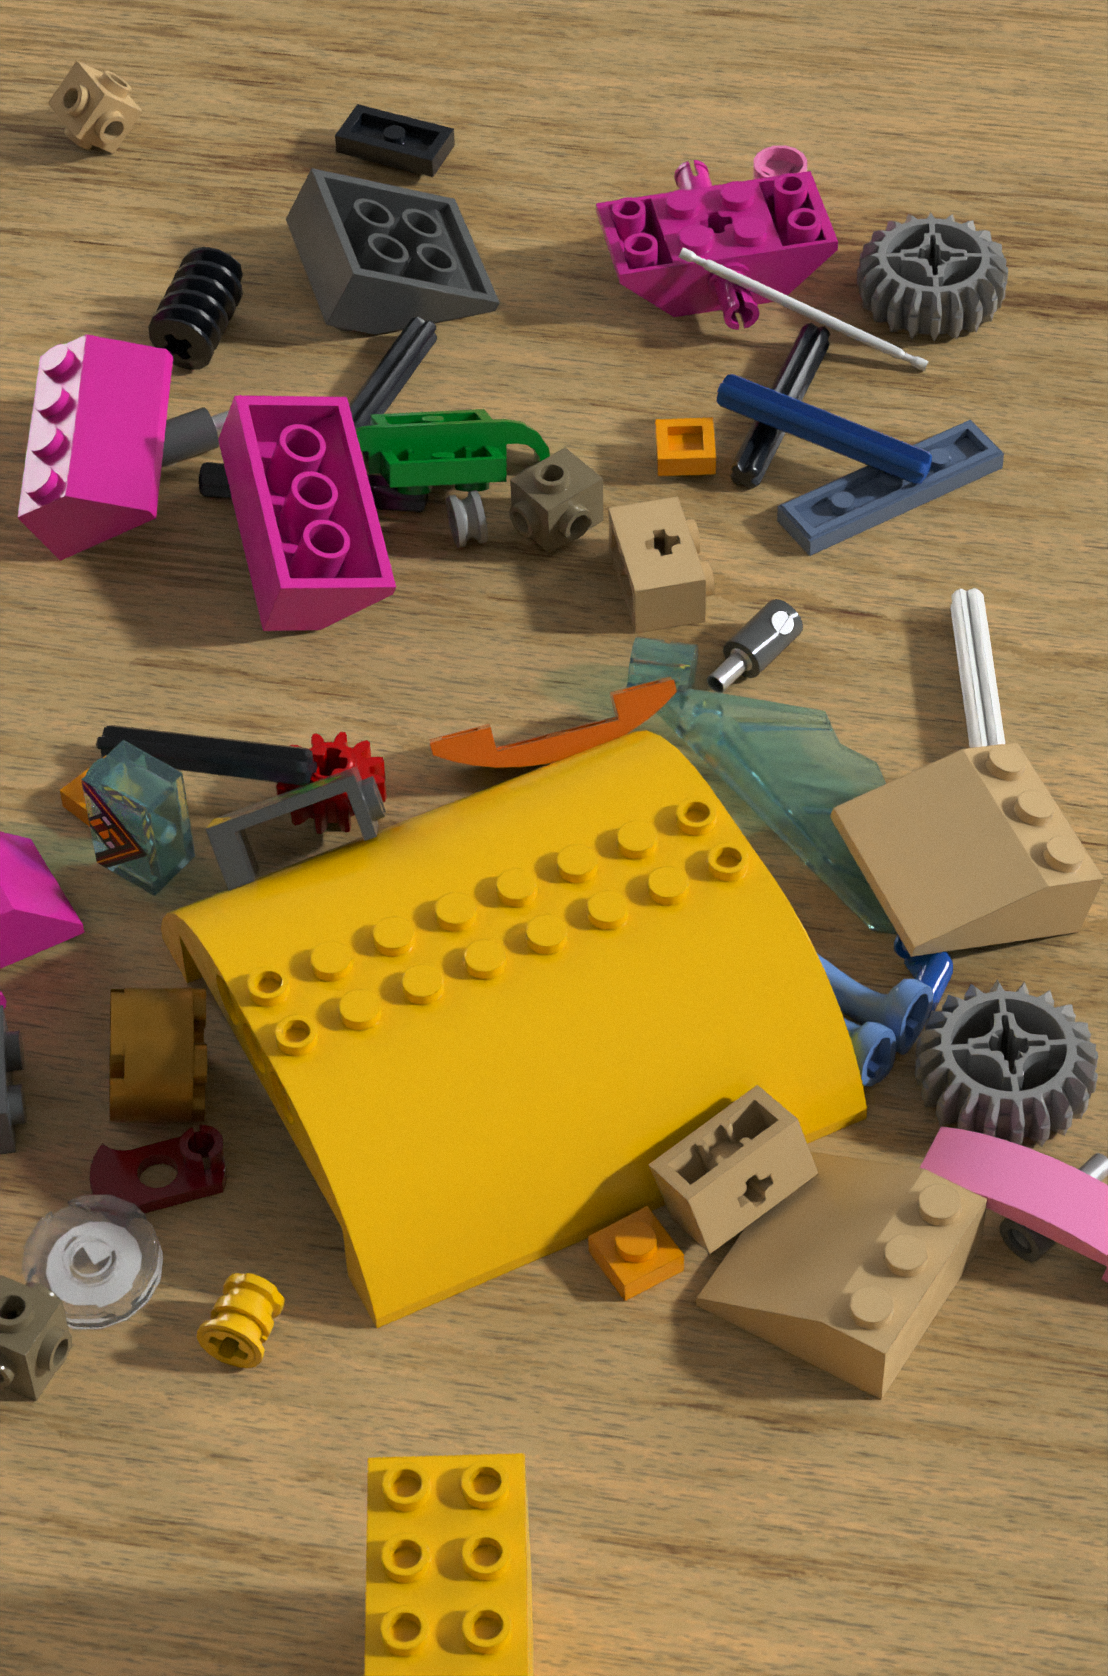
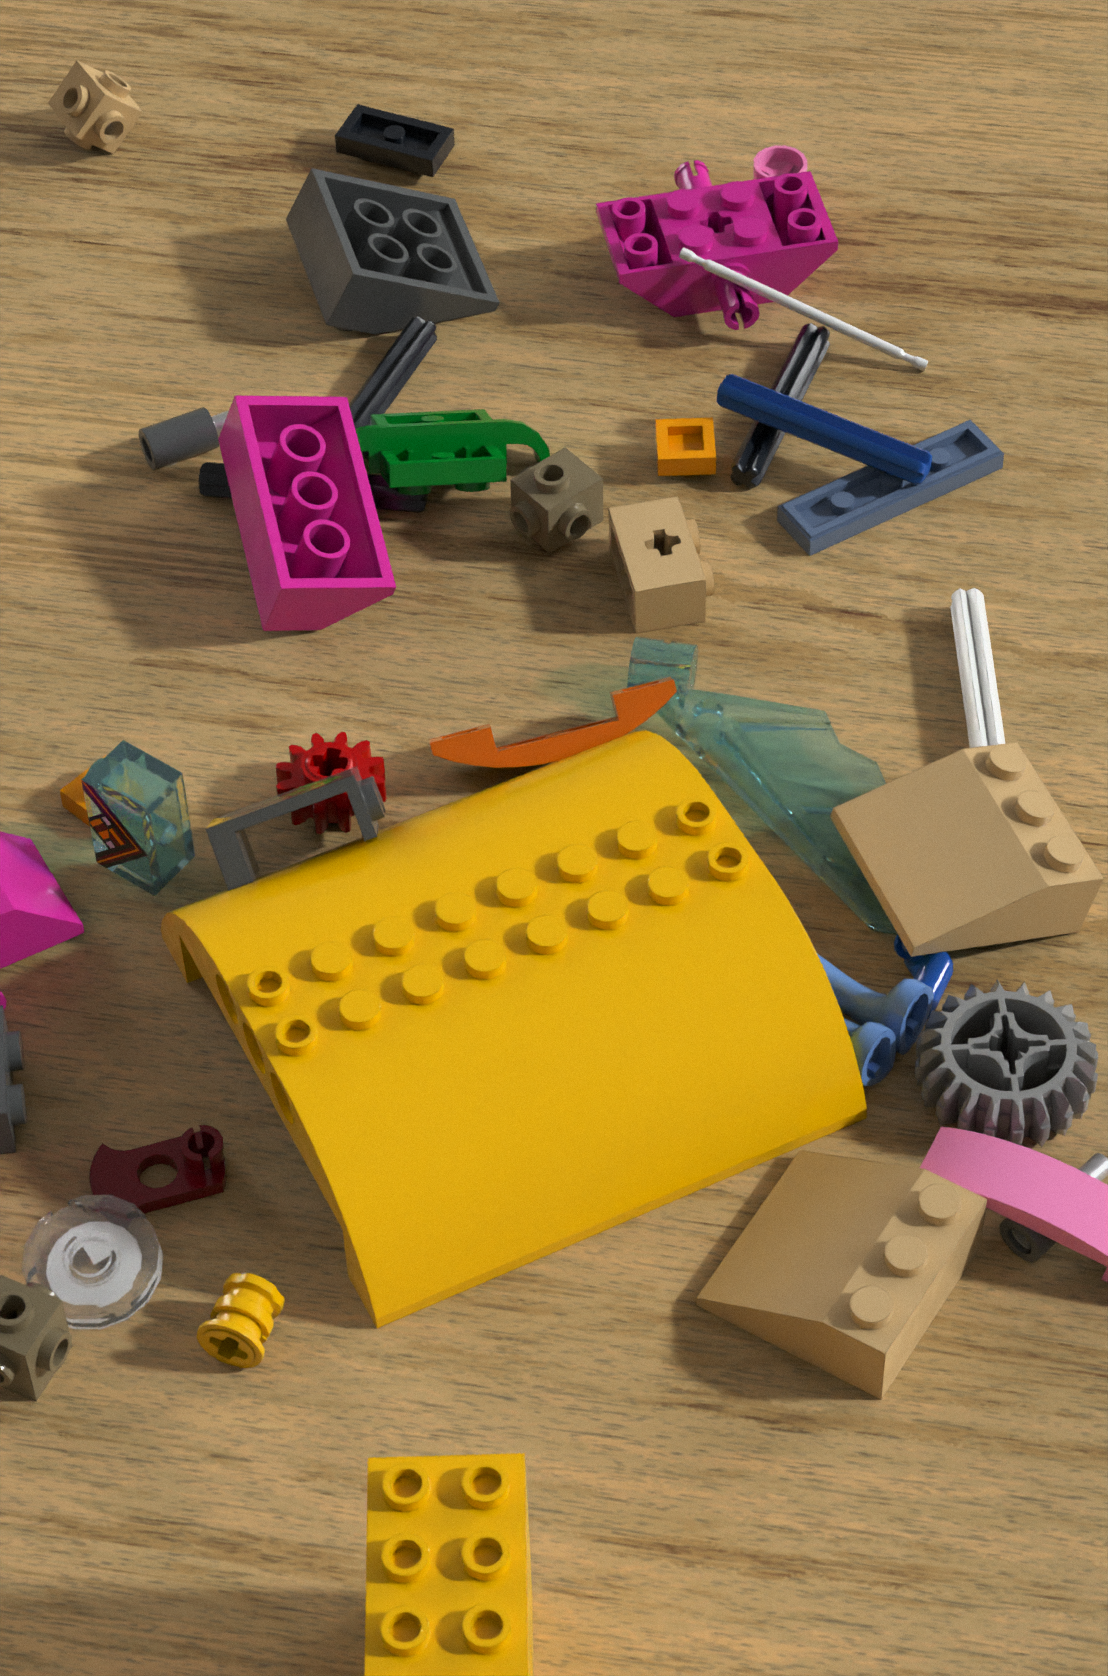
(95, 442): dark pink slope -> none
(157, 1055): pearl gold brick -> none
(197, 307): black piece -> none
(216, 755): black axle -> none
(467, 518): light grey bush -> none
(636, 1253): light orange plate -> none
(733, 1169): tan brick -> none
(757, 644): dark grey piece -> none
(932, 276): light grey gear -> none

